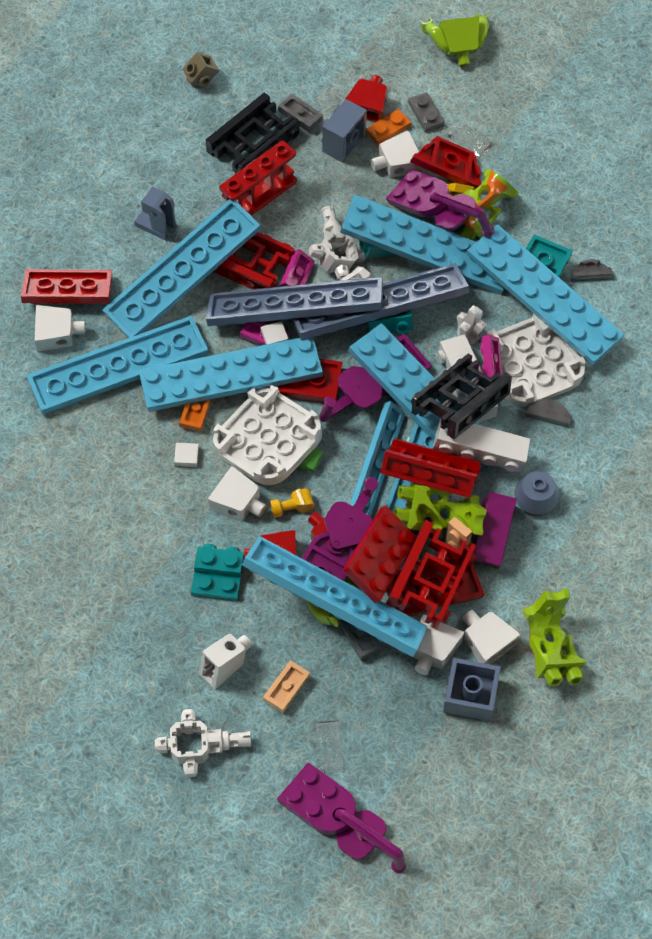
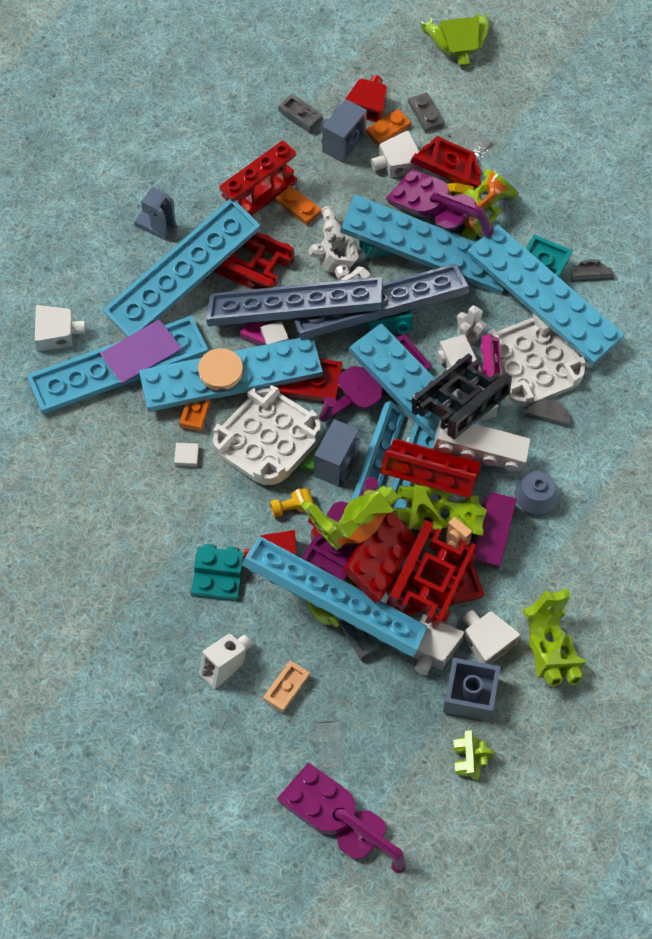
(66, 286): red plate -> none
(140, 351): none -> medium lavender window
(200, 70): dark tan brick -> none
(212, 742): white piece -> none
(220, 369): none -> light nougat tile
(236, 496): white torso -> none
(243, 124): black fence -> none
(298, 205): none -> orange plate
(298, 269): dark pink plate -> none
(337, 453): none -> sand blue brick
(359, 518): none -> lime hips
(476, 755): none -> lime hips

